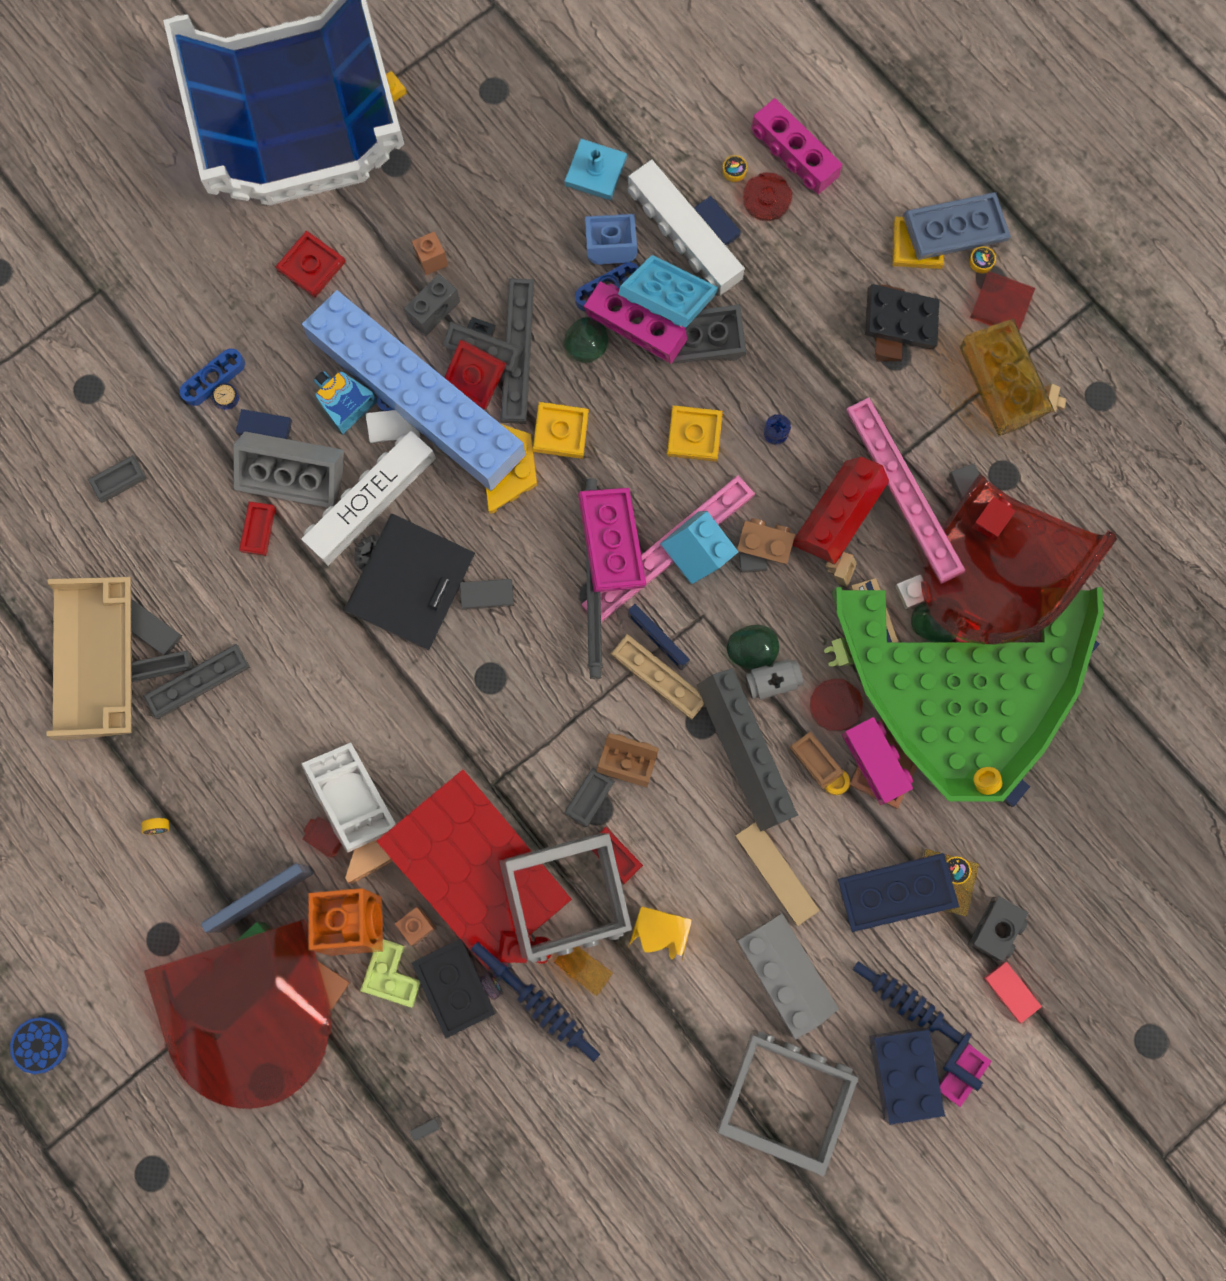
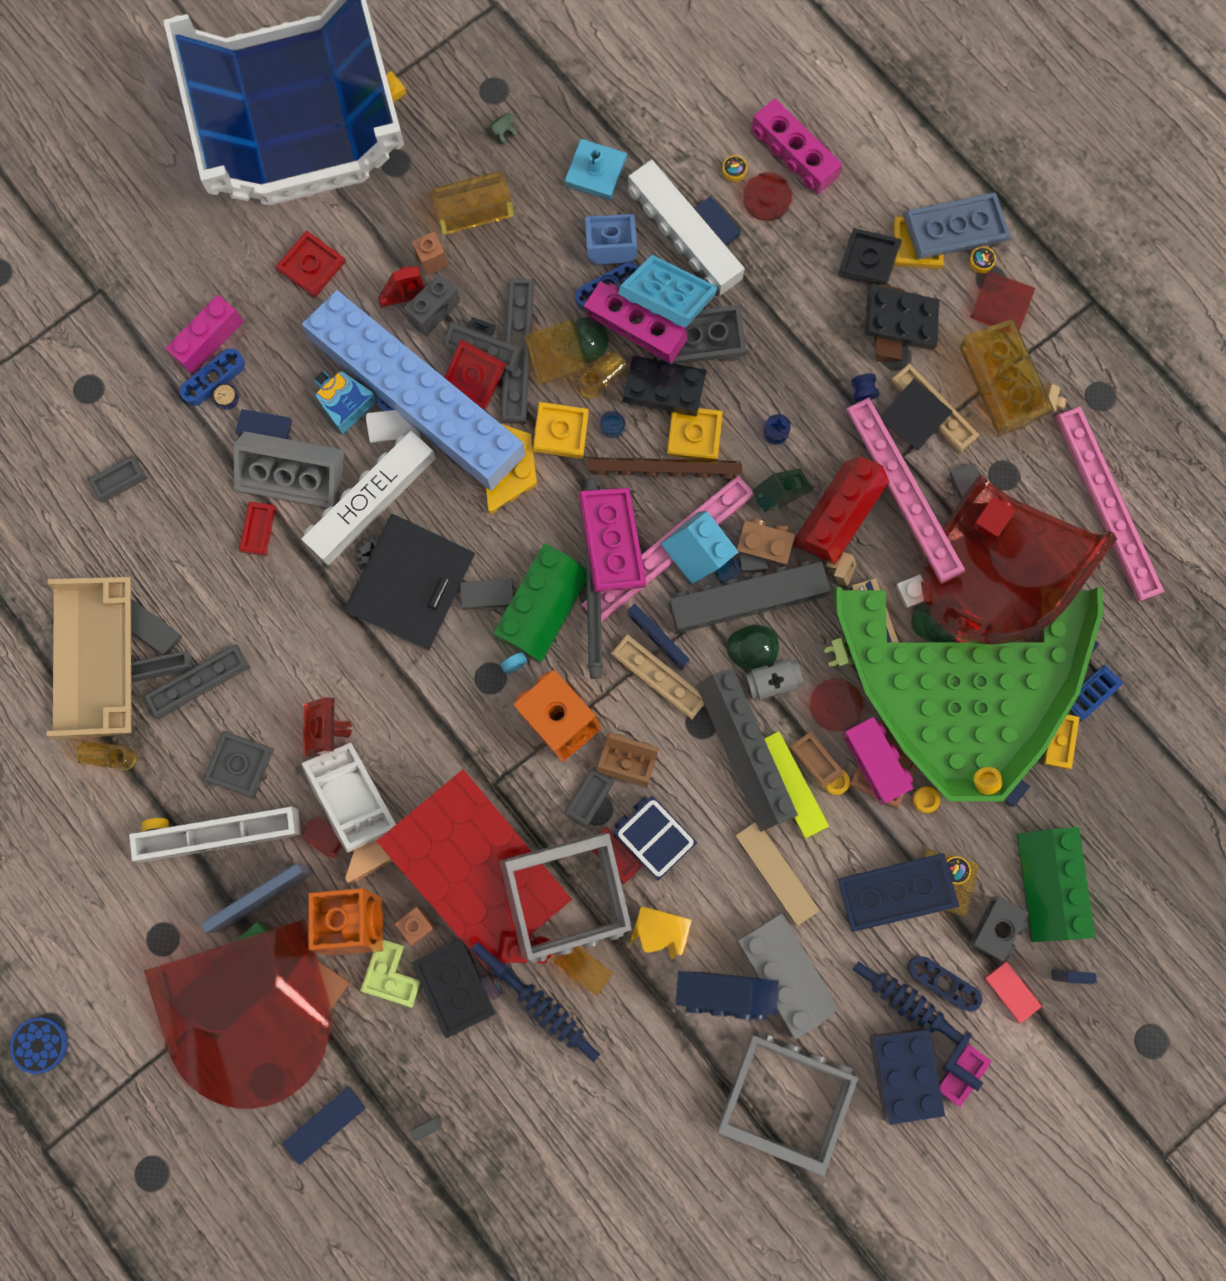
(105, 755): none -> clear yellow piece
(204, 334): none -> dark pink brick
(215, 834): none -> white brick
(238, 764): none -> dark grey tile
(321, 728): none -> clear red tile
(324, 1125): none -> dark blue tile
(401, 286): none -> red wing
(472, 202): none -> clear yellow slope
(501, 125): none -> dark green tile
(514, 663): none -> medium azure tile
(541, 603): none -> green slope
(546, 704): none -> orange brick
(555, 351): none -> clear yellow tile
(602, 373): none -> clear yellow piece
(612, 424): none -> tile
(654, 837): none -> dark blue brick
(664, 386): none -> black plate
(675, 467): none -> reddish brown plate
(727, 995): none -> dark blue brick
(729, 571): none -> tile
(749, 597): none -> dark grey brick
(781, 489): none -> clear green slope
(810, 817): none -> neon yellow tile
(865, 387): none -> clear blue wheel
(869, 257): none -> black tile
(916, 414): none -> black tile
(926, 799): none -> yellow tile
(955, 428): none -> tan tile
(965, 988): none -> dark blue beam
(1055, 885): none -> green slope
(1062, 747): none -> yellow plate
(1074, 976): none -> dark blue tile
(1109, 504): none -> bright pink tile
(1109, 678): none -> blue slope

